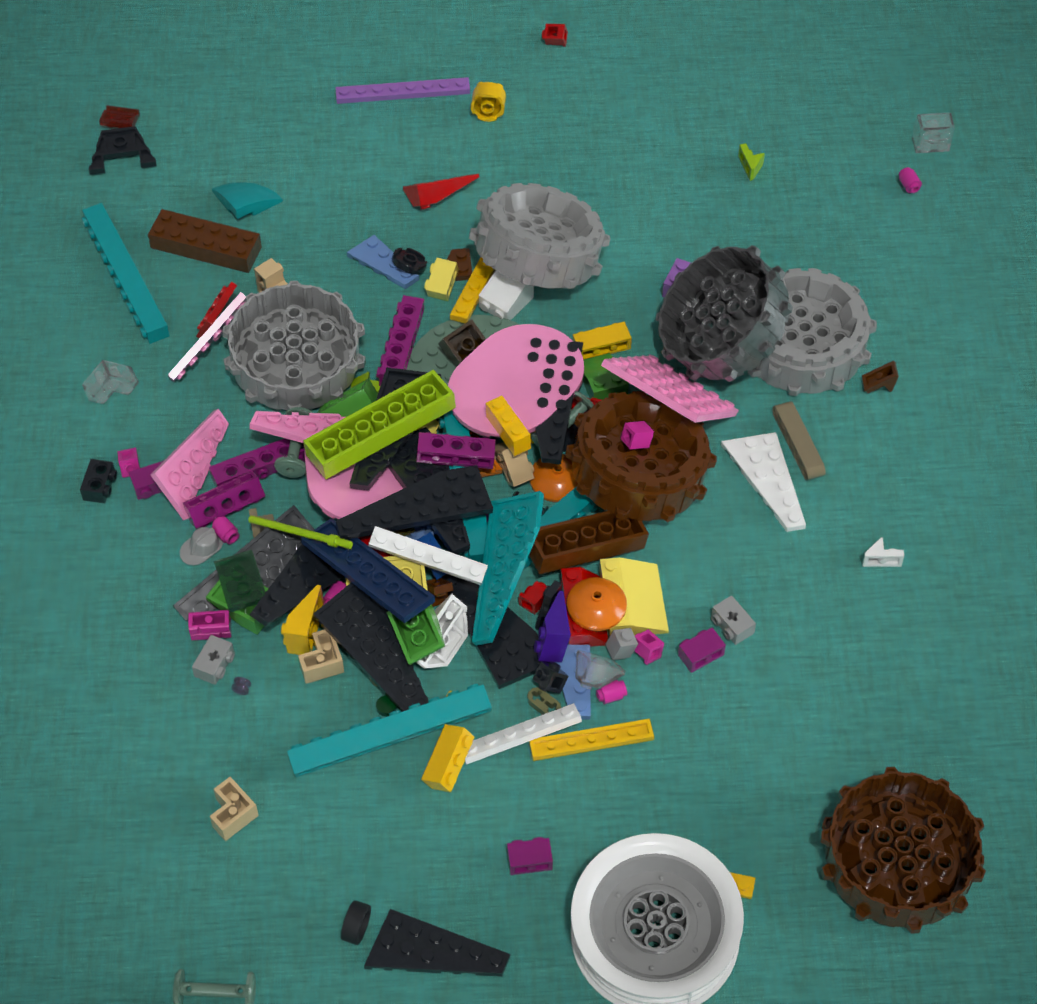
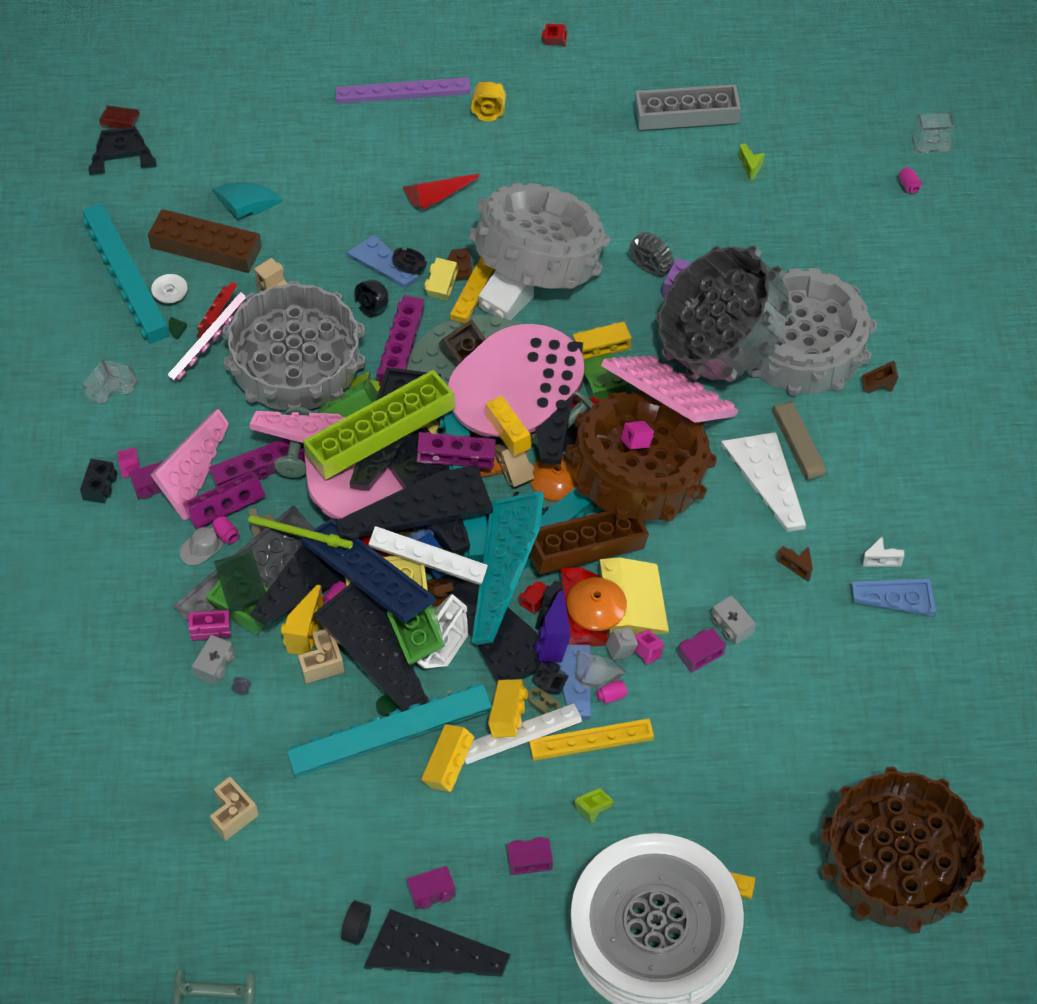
(169, 288): none -> white dish
(177, 327): none -> dark green tile
(372, 297): none -> black cylinder
(431, 888): none -> magenta brick
(507, 708): none -> yellow brick
(592, 804): none -> lime slope
(651, 254): none -> dark grey gear
(687, 107): none -> light grey brick
(799, 565): none -> reddish brown slope
(900, 595): none -> medium blue wing

